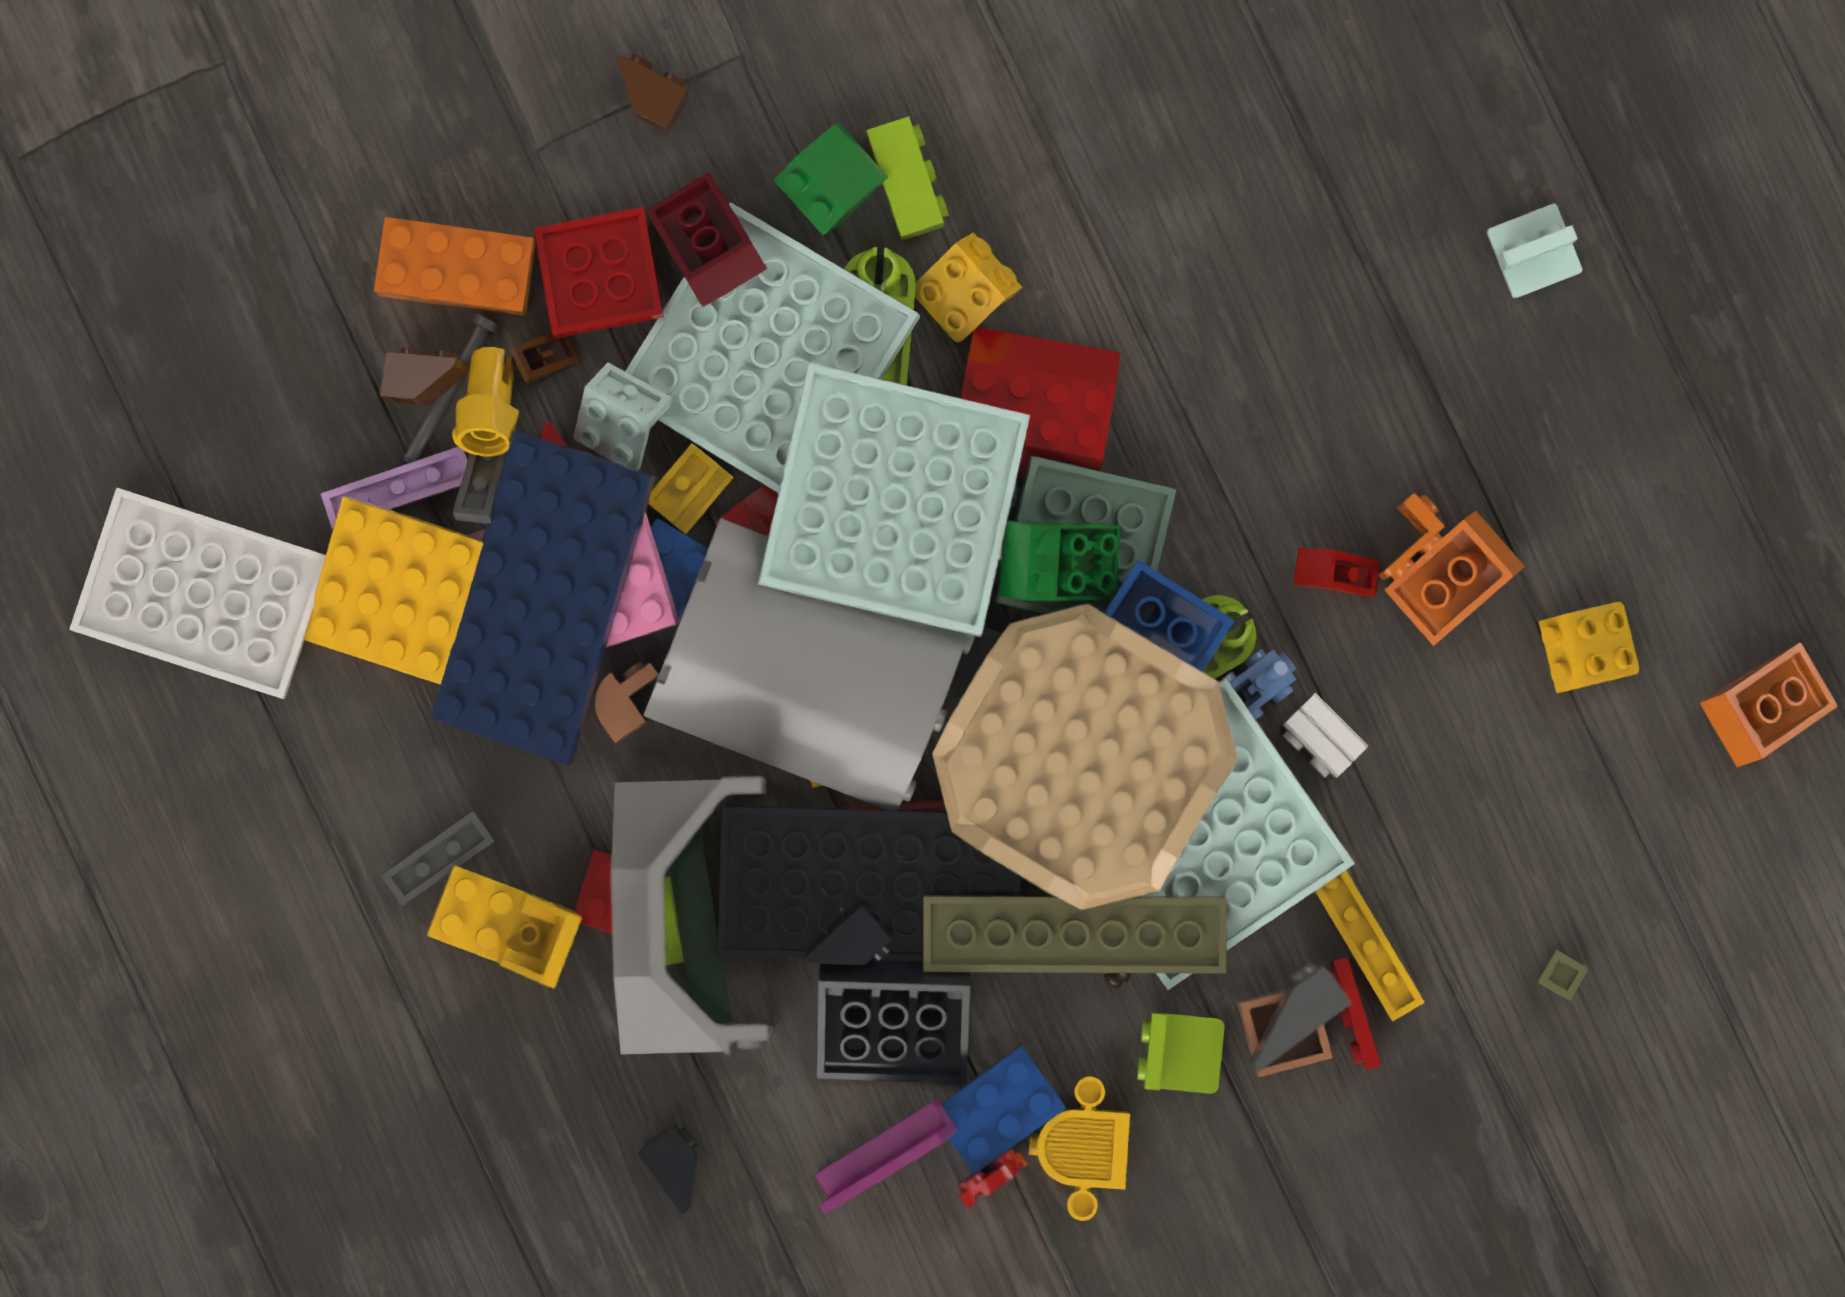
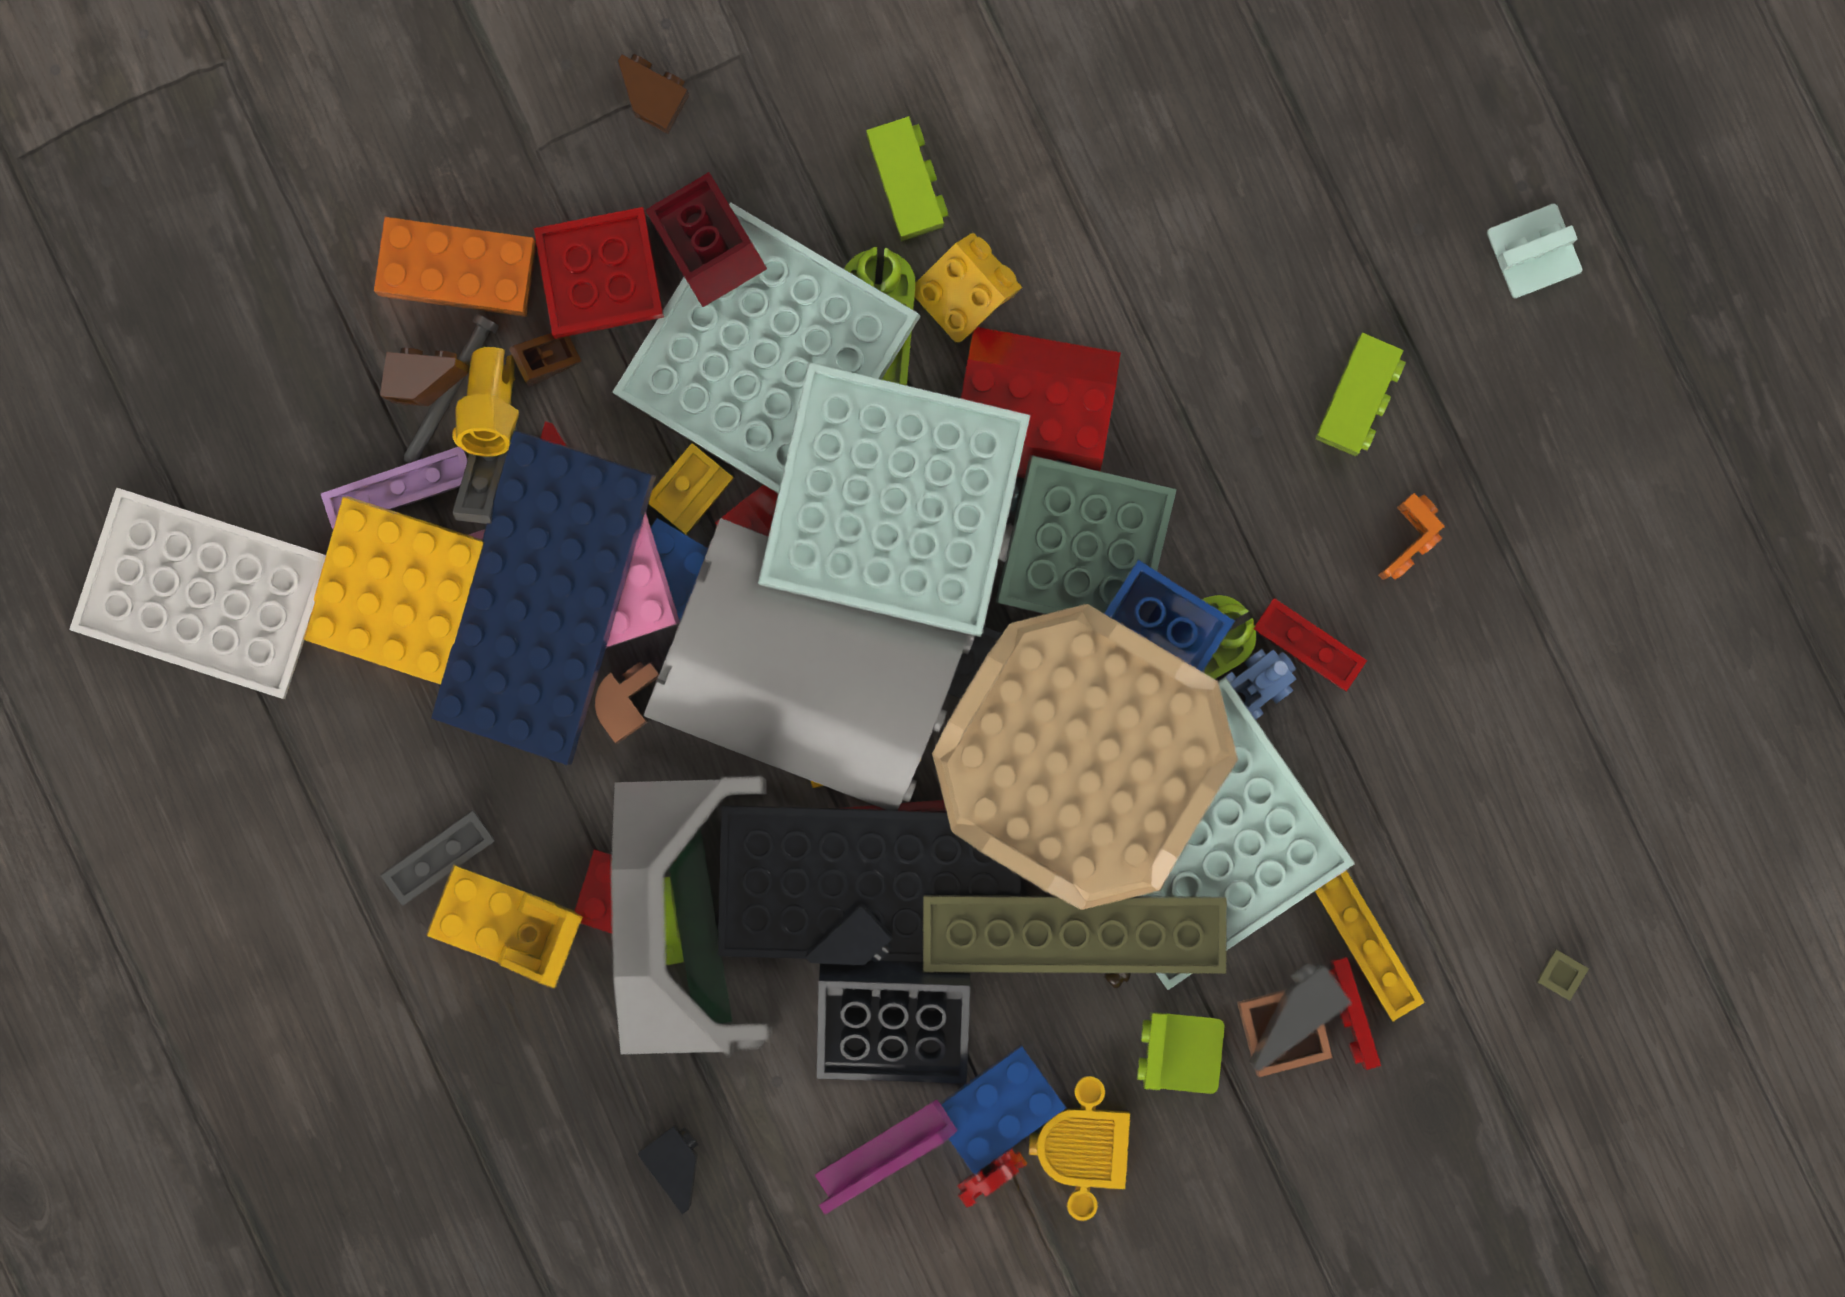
(619, 415): light aqua bracket -> none
(830, 179): green slope -> none
(1059, 561): green slope -> none
(1309, 644): none -> red plate
(1323, 737): white brick -> none
(1336, 572): red slope -> none
(1361, 395): none -> lime brick
(1454, 578): orange slope -> none
(1589, 647): yellow bracket -> none
(1768, 705): orange slope -> none

